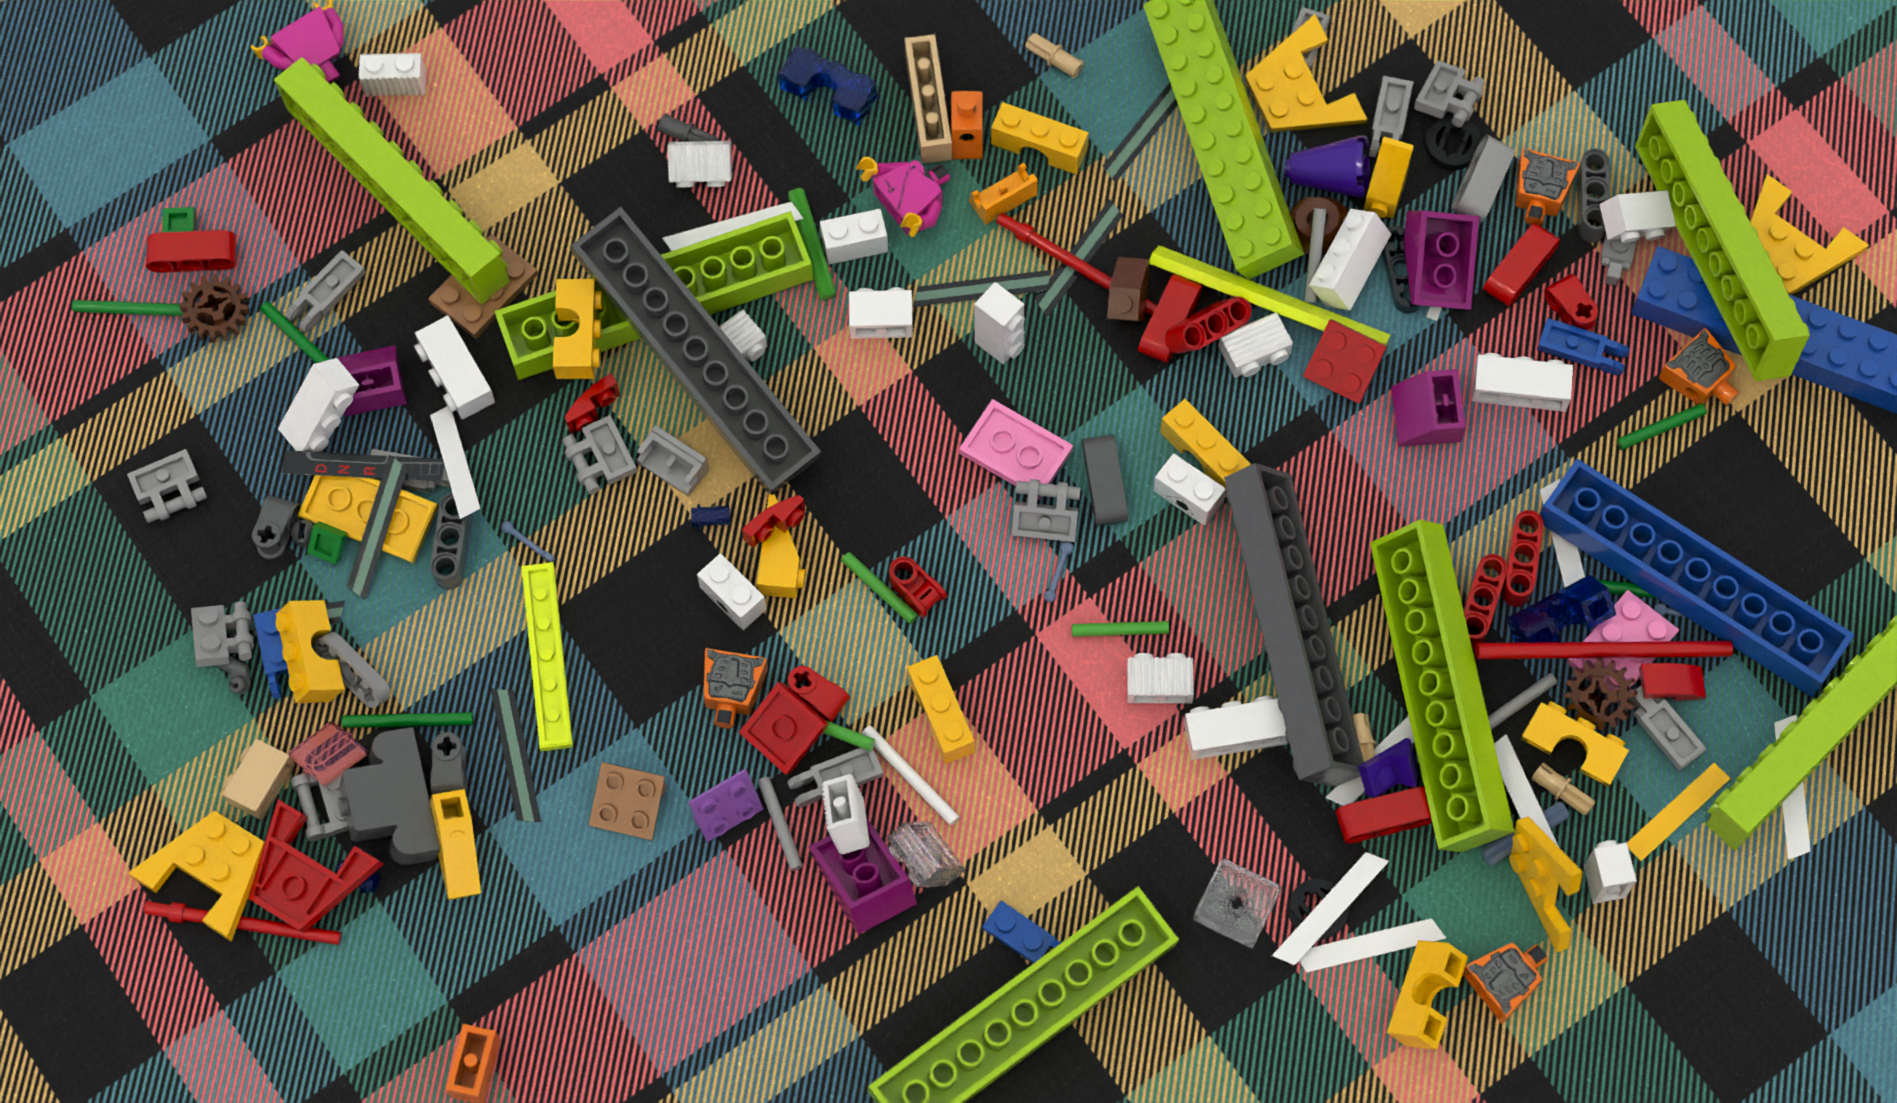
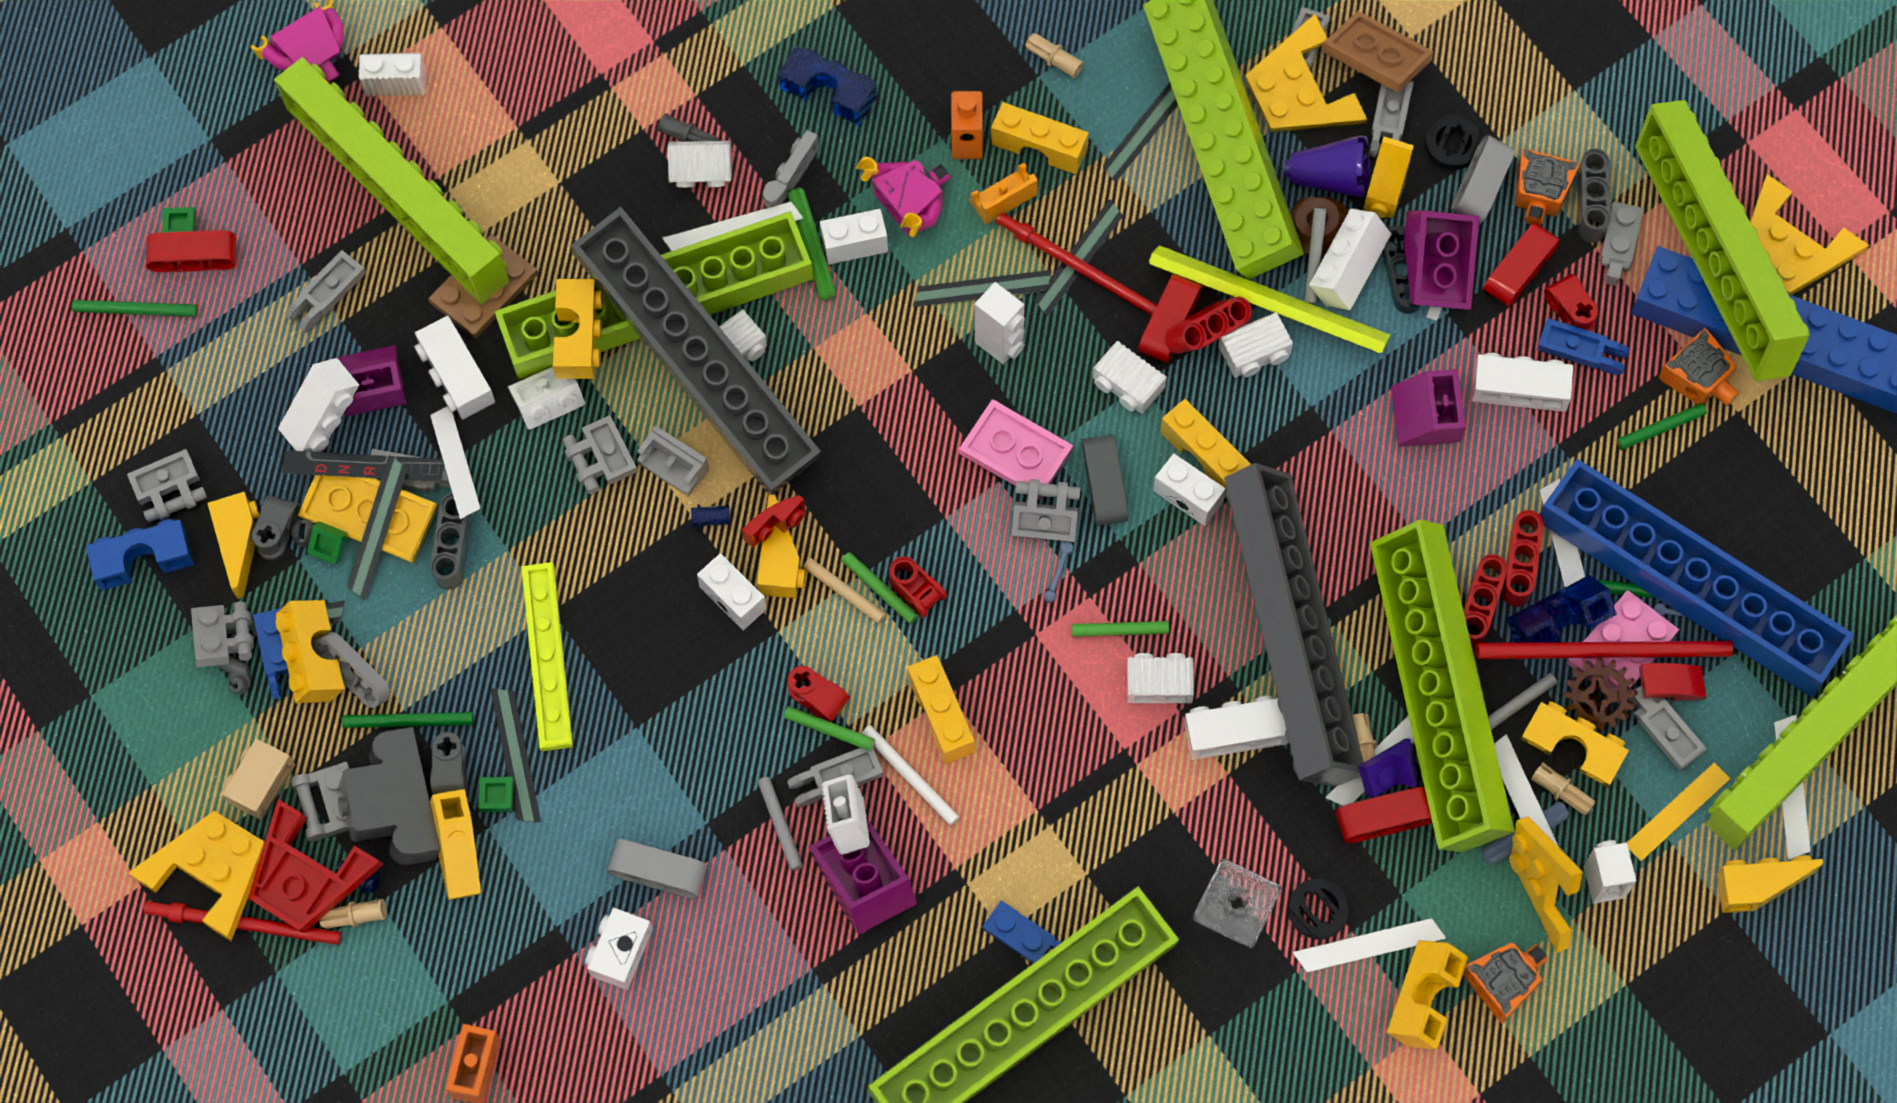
(113, 557): none -> blue arch
(202, 312): reddish brown gear -> none
(233, 524): none -> yellow slope
(293, 333): green bar -> none
(328, 753): clear pink piece -> none
(354, 914): none -> tan axle
(496, 794): none -> green plate
(507, 527): sand blue hinge -> none
(545, 397): none -> white bracket
(584, 409): red slope -> none
(618, 948): none -> white brick
(627, 800): medium nougat hinge -> none
(657, 868): none -> light grey beam
(725, 805): medium lavender hinge -> none
(732, 684): torso -> none
(783, 728): red plate -> none
(791, 172): none -> light grey hinge
(844, 590): none -> tan bar
(880, 313): white brick -> none
(925, 854): clear brick -> none
(928, 99): tan brick -> none
(1128, 378): none -> white brick
(1129, 289): reddish brown slope -> none
(1330, 908): white sticker -> none
(1345, 361): red plate -> none
(1377, 51): none -> medium nougat plate
(1440, 89): light grey plate -> none
(1637, 216): white brick -> none
(1753, 885): none -> yellow slope

